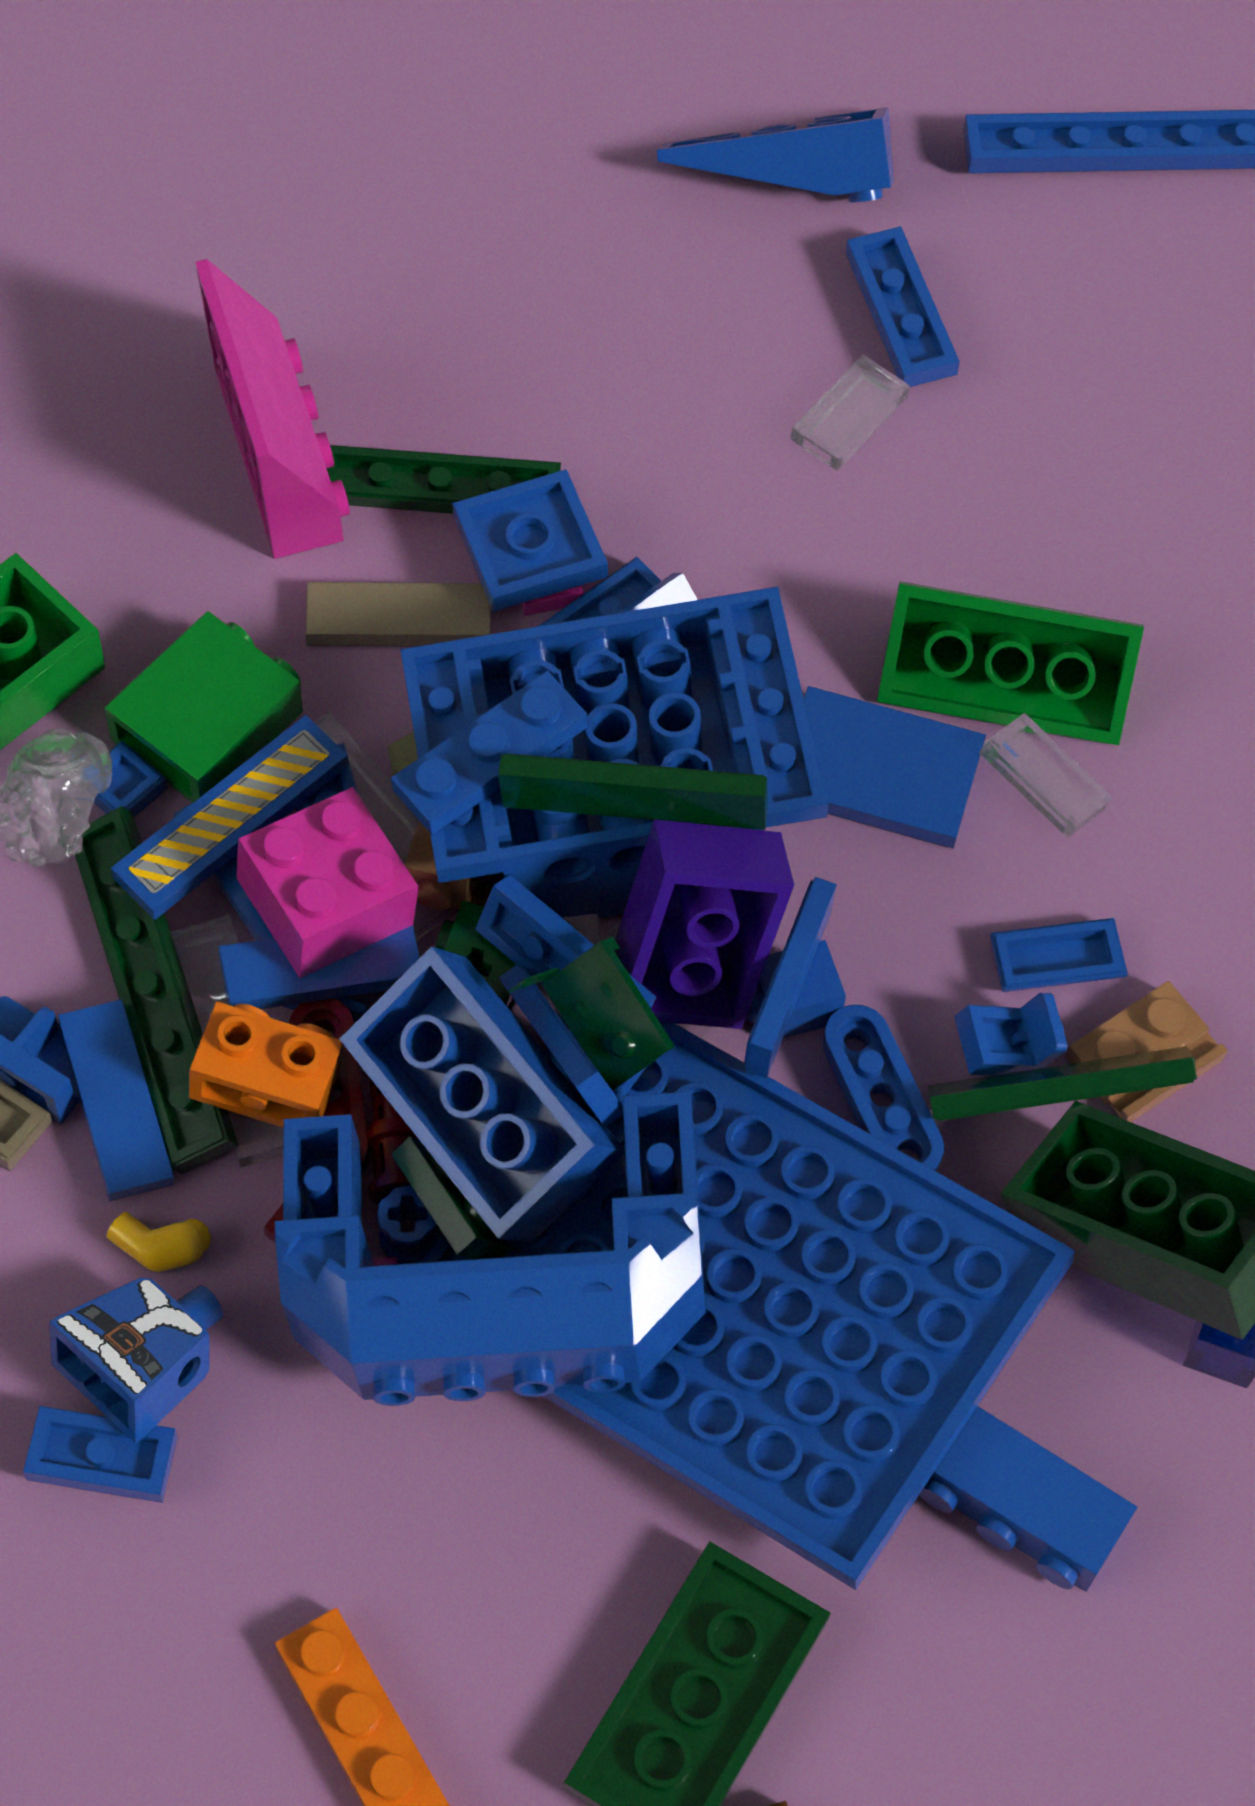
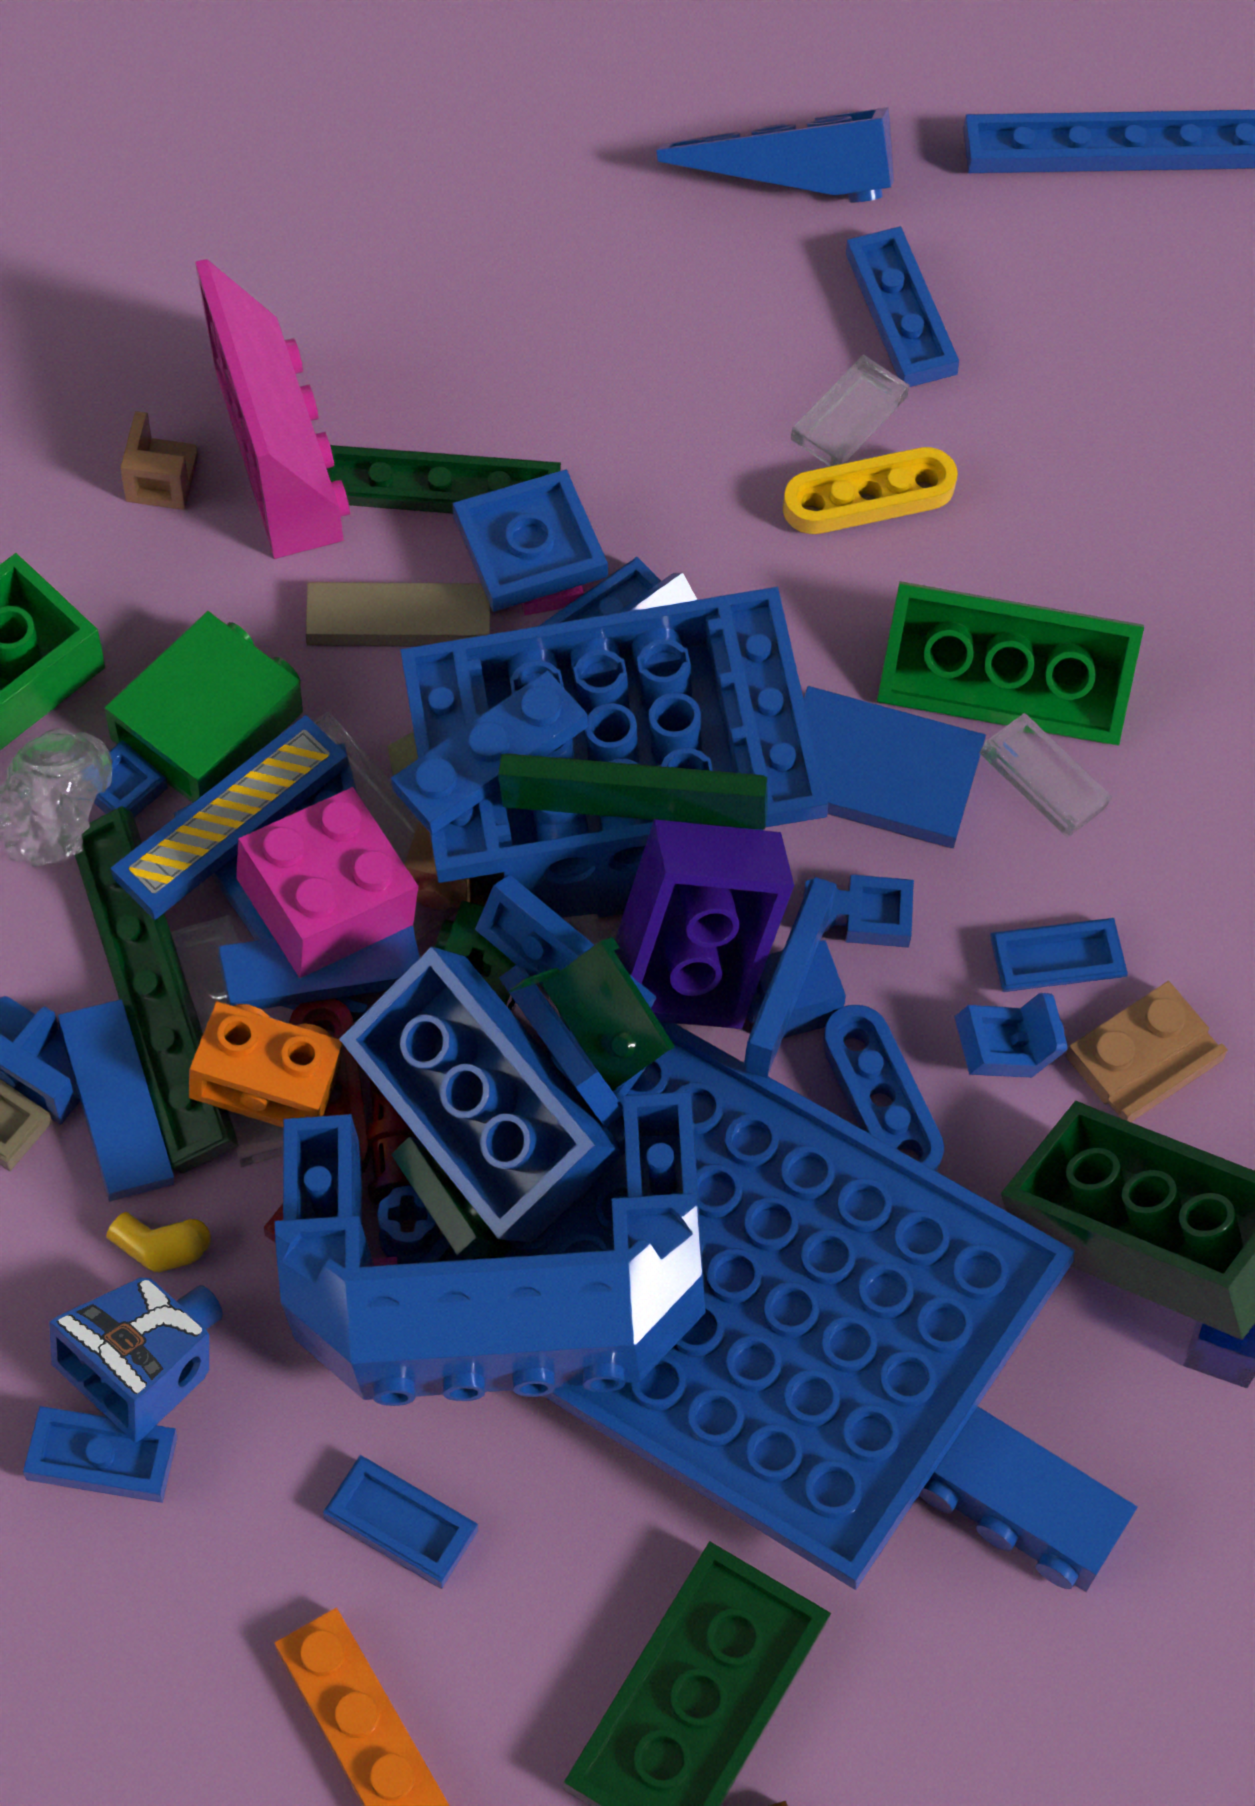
(156, 469): none -> medium nougat panel
(400, 1521): none -> blue tile
(874, 910): none -> blue plate
(887, 477): none -> yellow plate
(1062, 1083): dark green tile -> none

